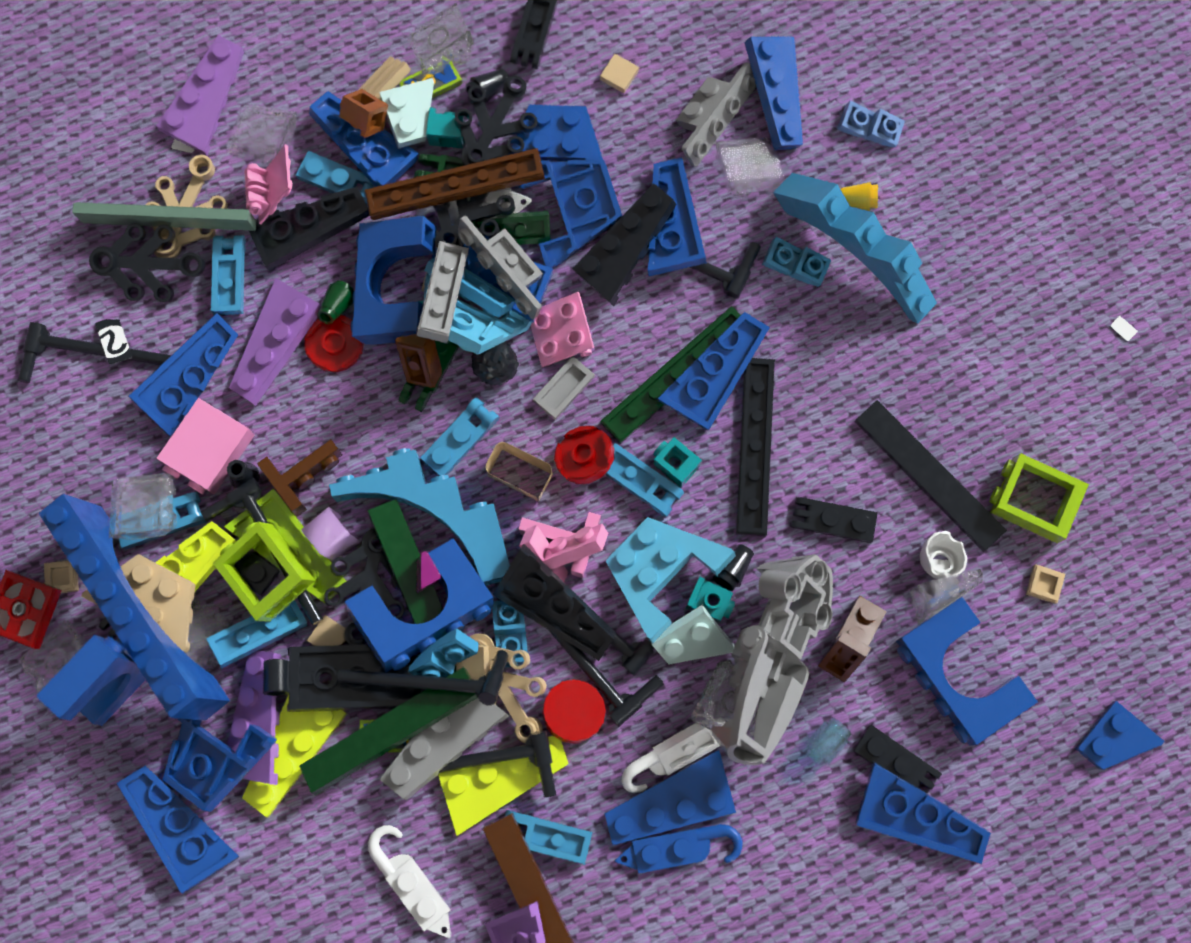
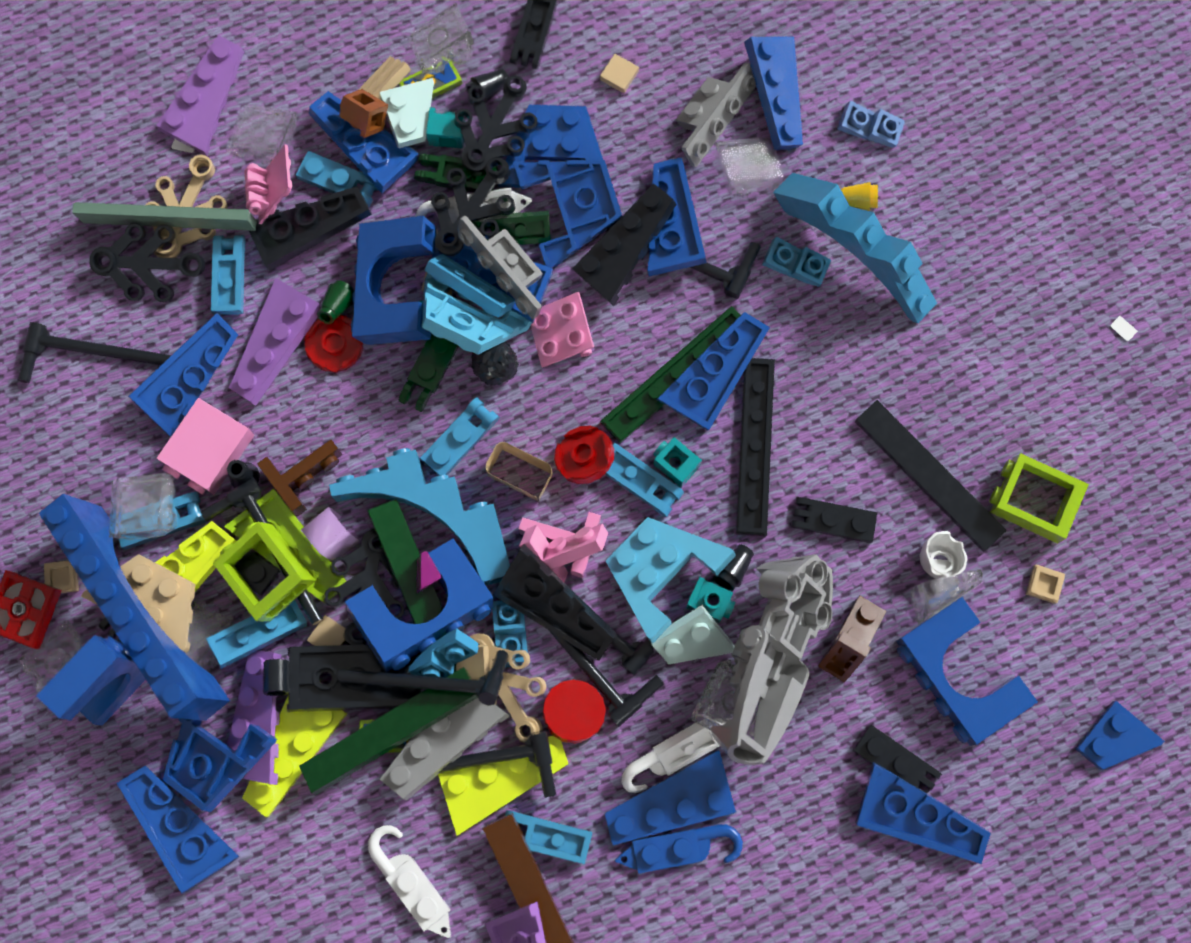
(113, 340): sticker -> none
(419, 360): reddish brown slope -> none
(442, 292): light grey tile -> none
(454, 184): reddish brown tile -> none
(563, 388): light grey tile -> none
(827, 741): clear light blue brick -> none

